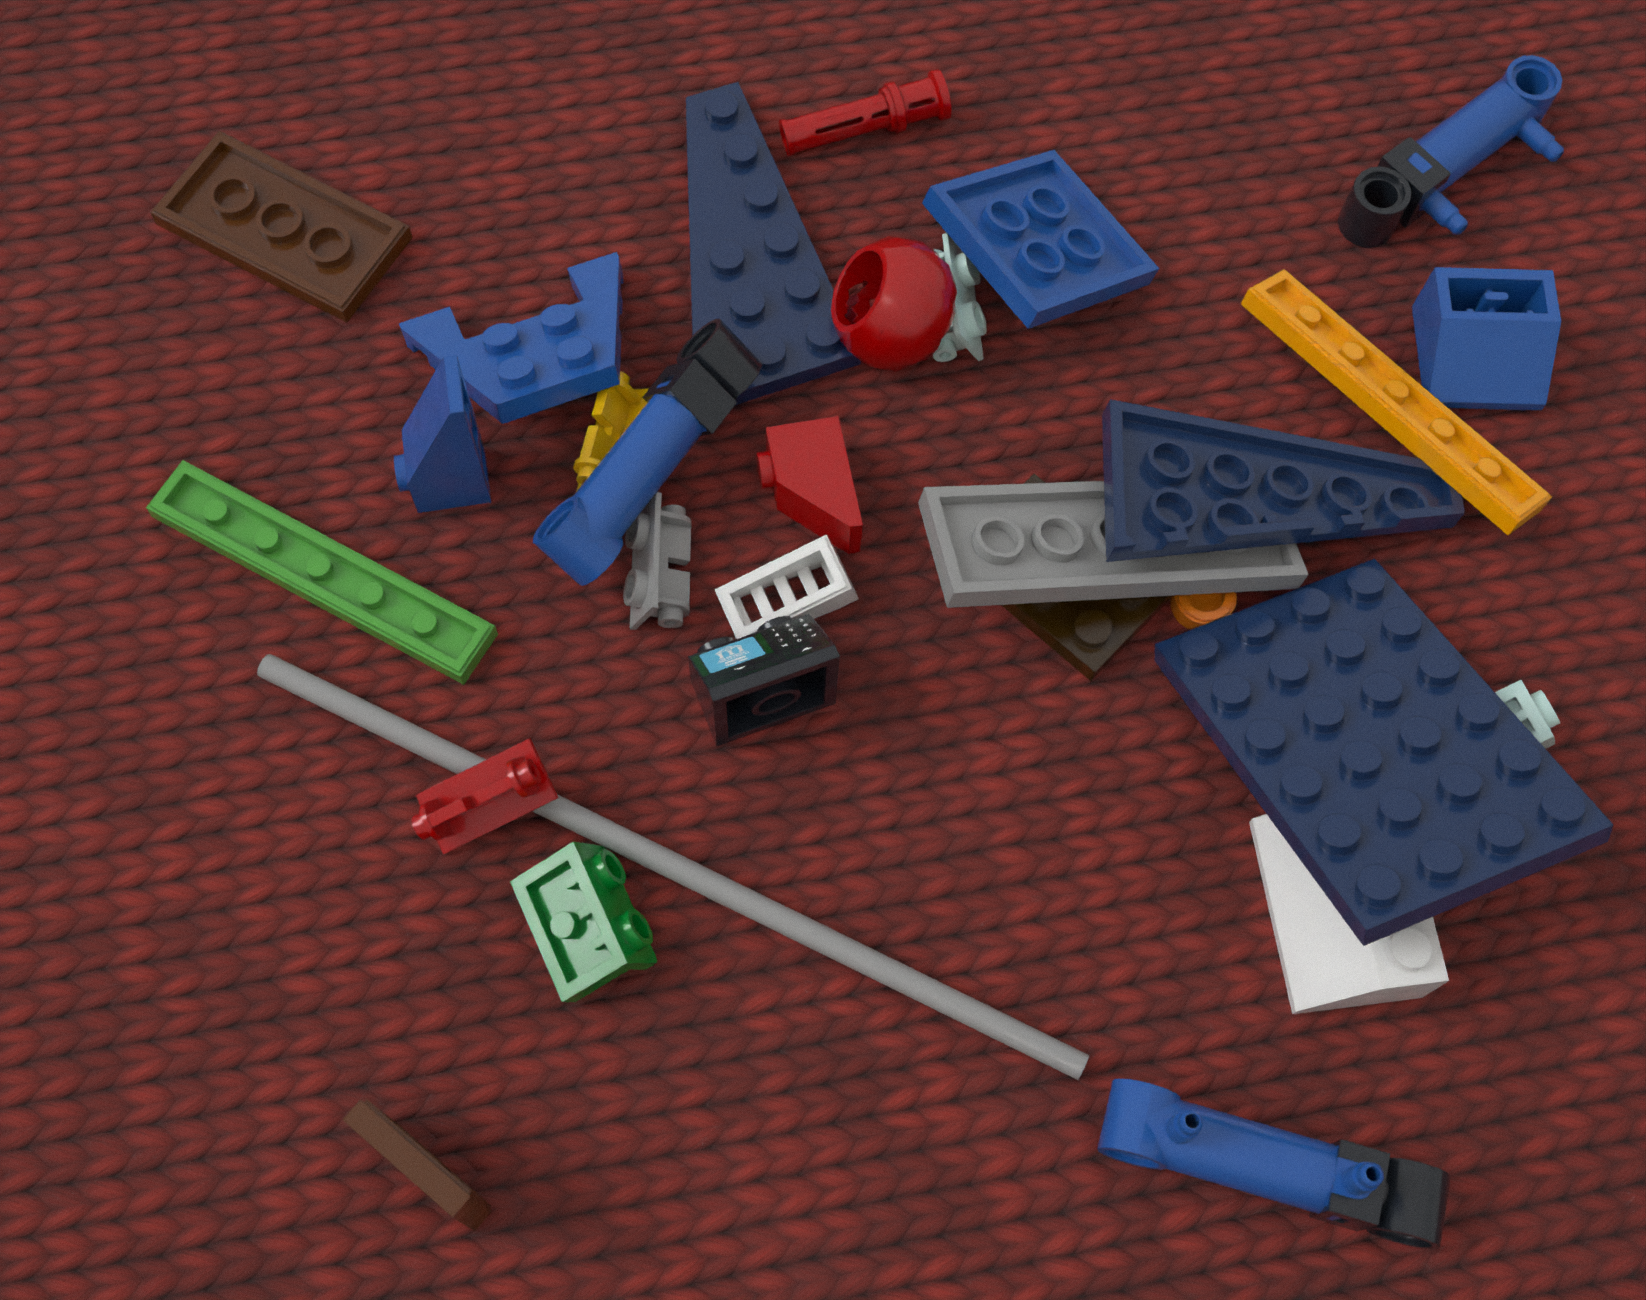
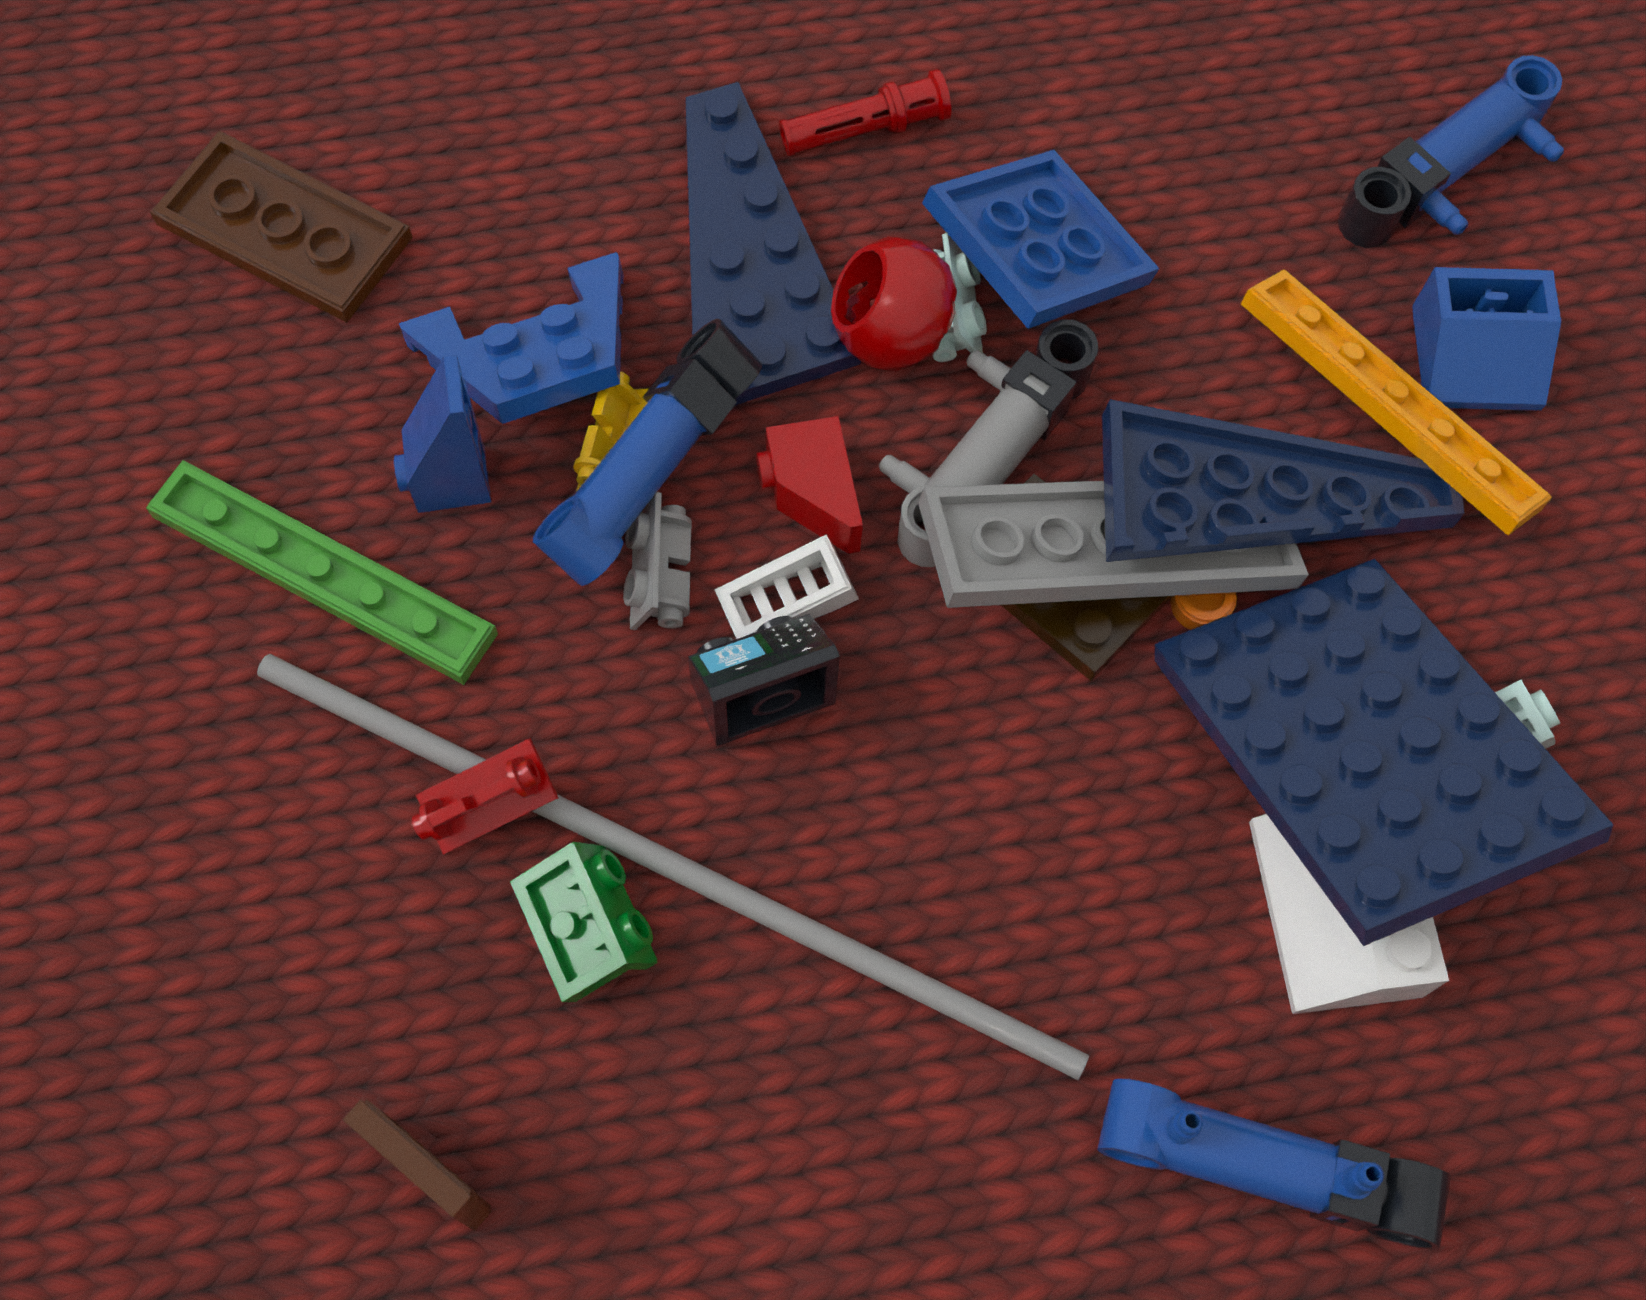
(1029, 407): none -> light grey piece

